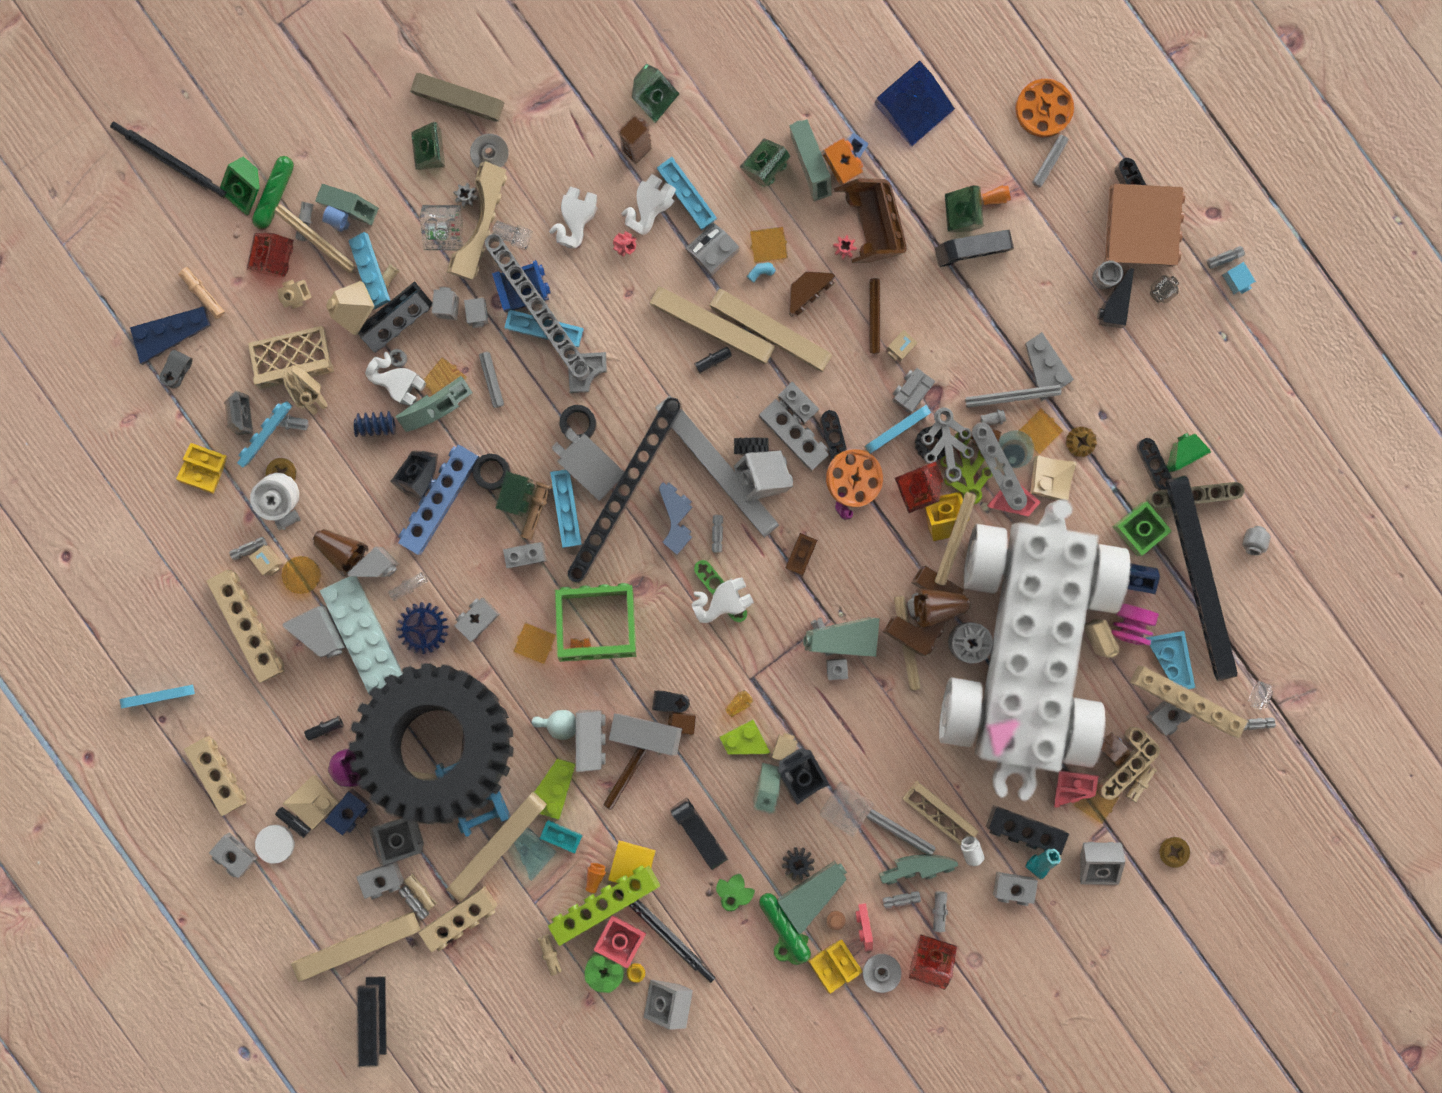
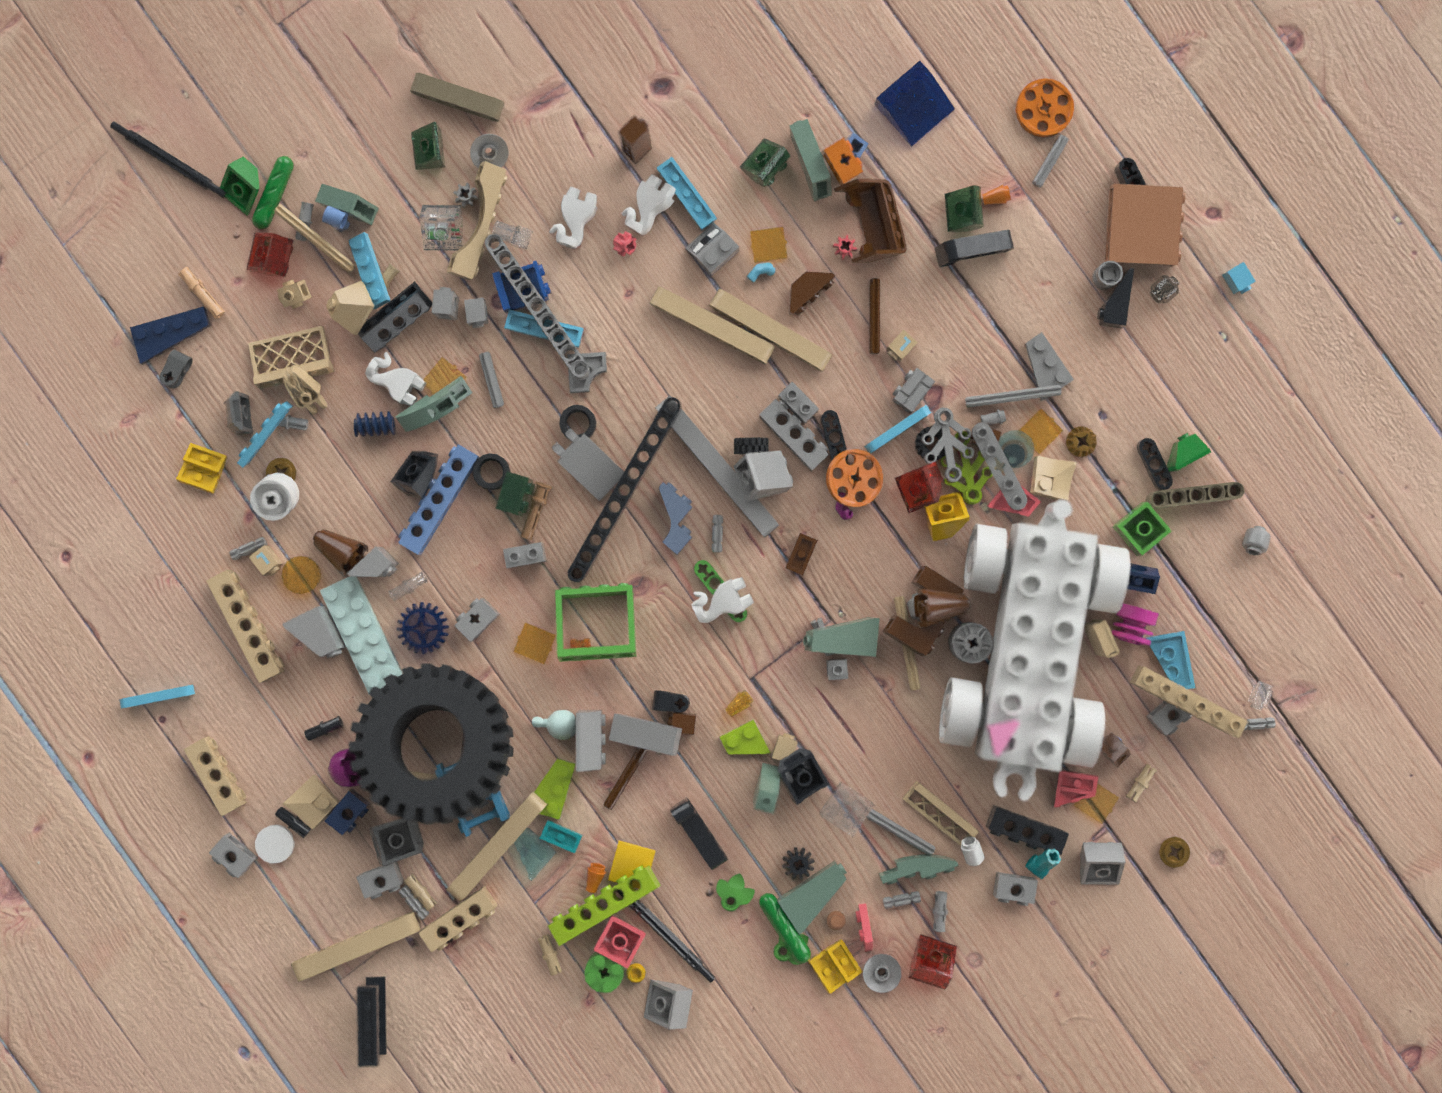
(288, 520): light grey pin -> none
(402, 355): light grey bush -> none
(566, 508): medium azure plate -> none
(653, 92): clear green slope -> none
(713, 359): black axle -> none
(955, 538): tan axle -> none
(1126, 767): tan beam -> none
(1201, 578): black beam -> none
(1225, 257): light grey axle -> none

